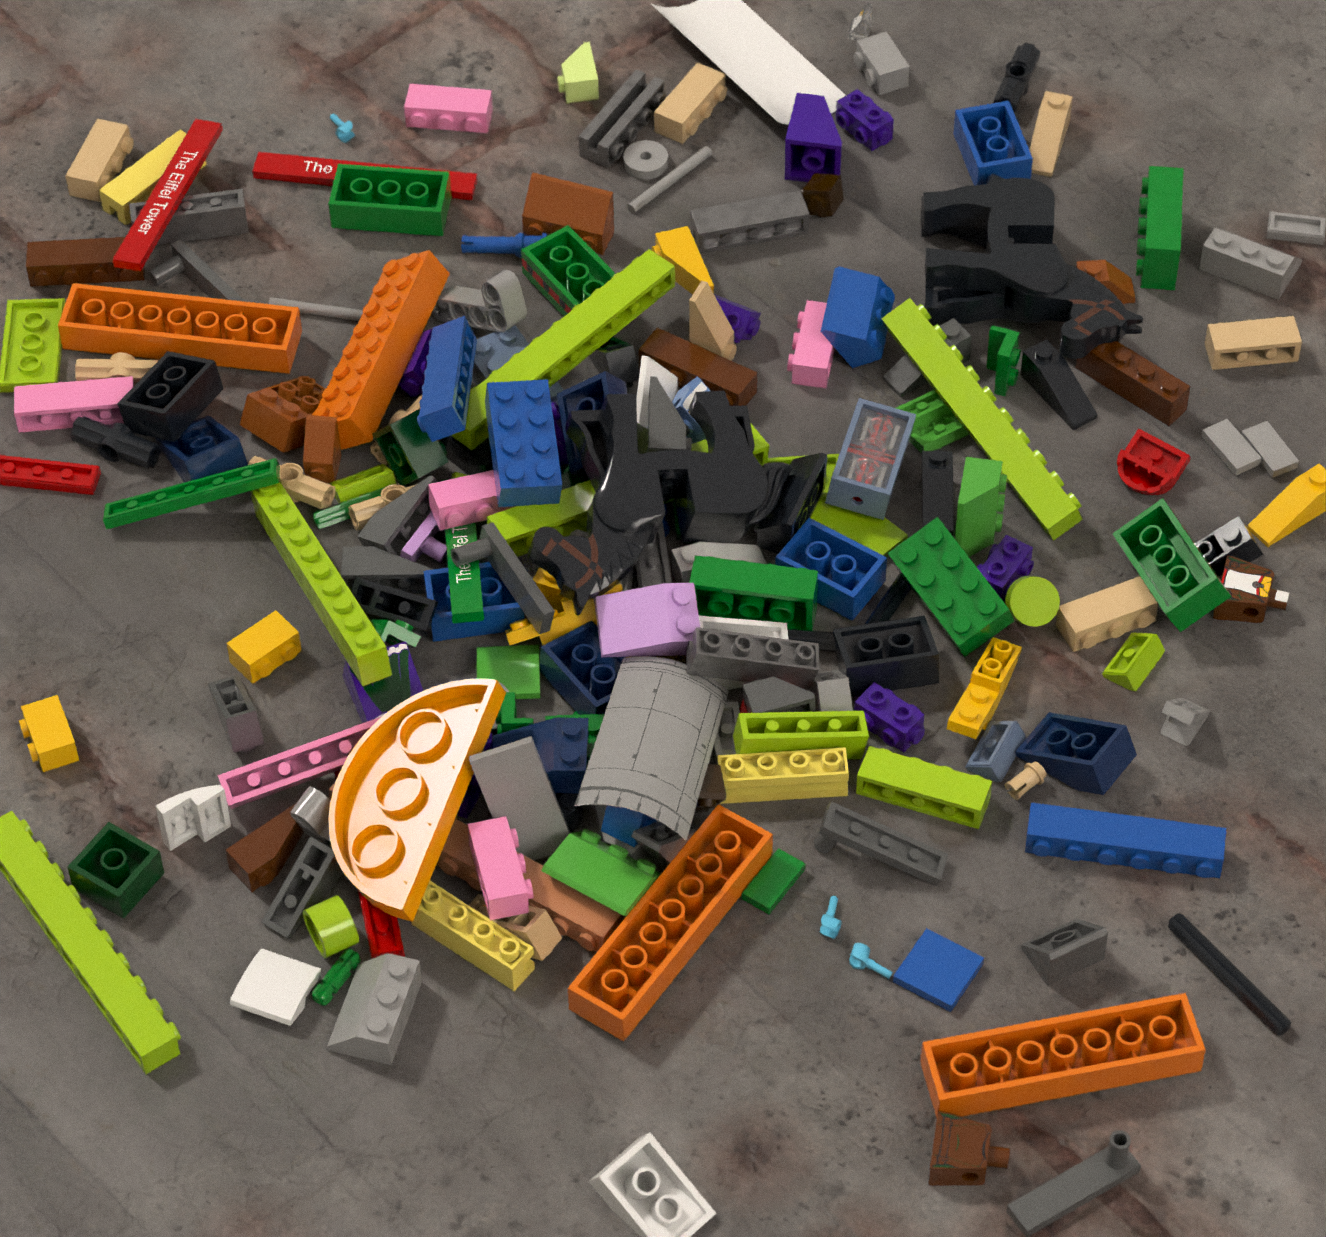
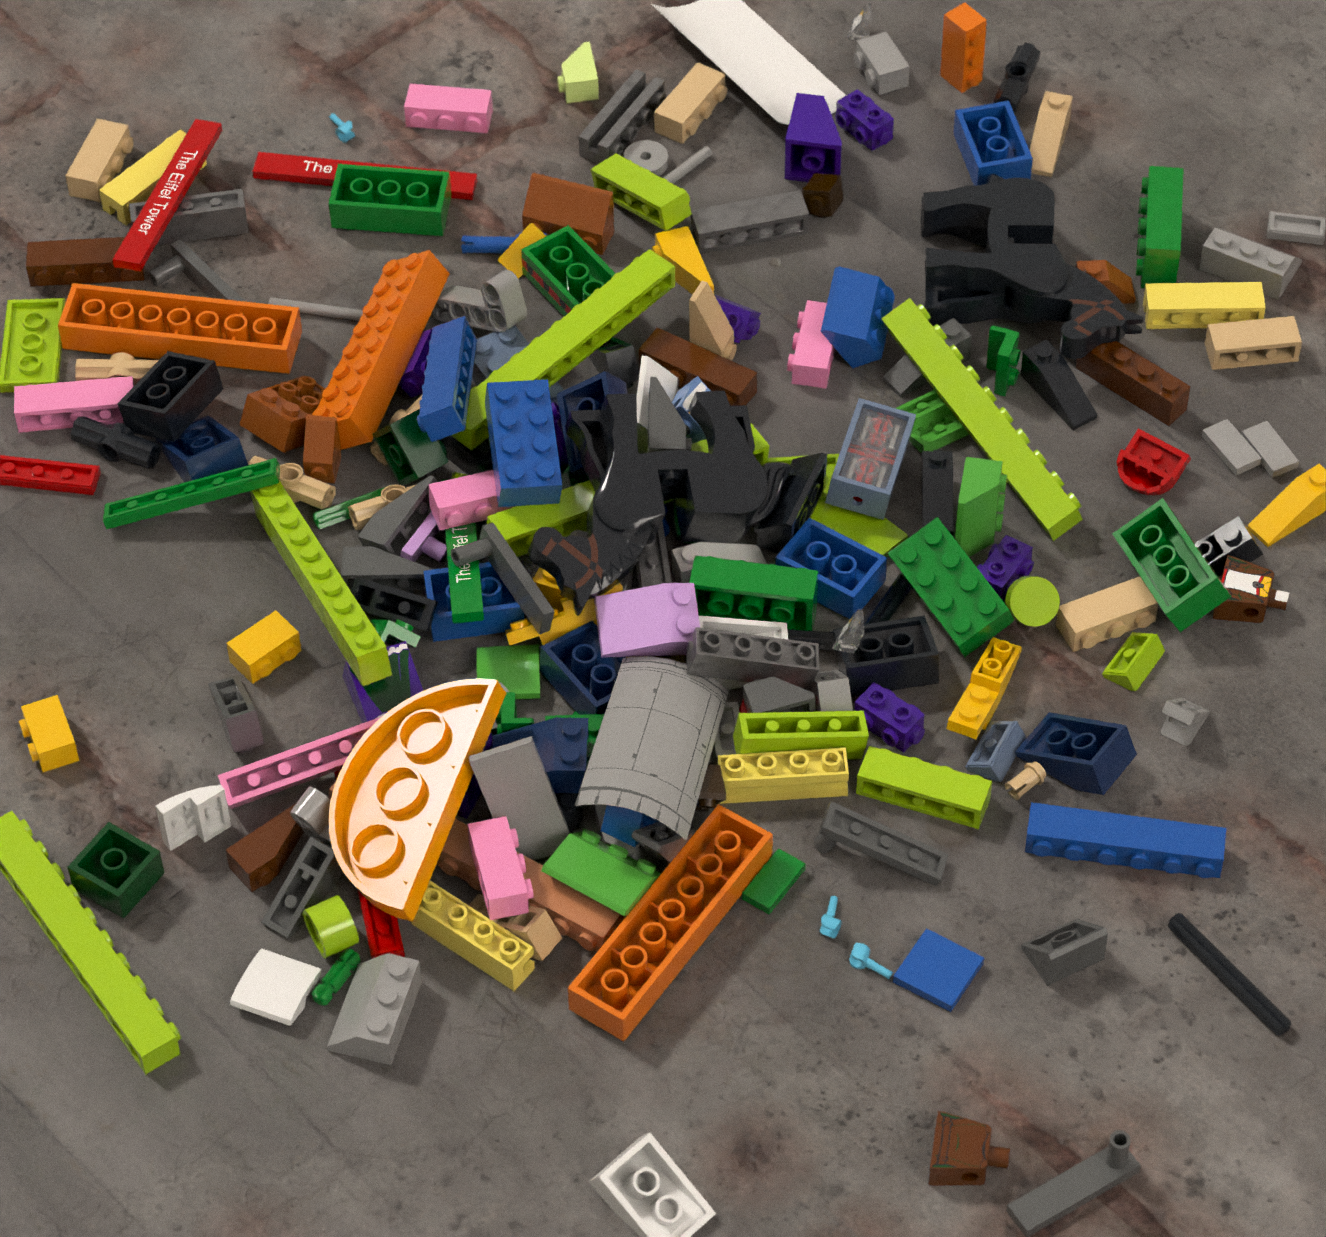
(363, 482): lime slope -> none
(512, 258): none -> yellow sticker
(642, 191): none -> lime brick
(851, 634): none -> clear slope
(963, 47): none -> orange brick
(1062, 1056): orange brick -> none
(1201, 304): none -> light yellow brick

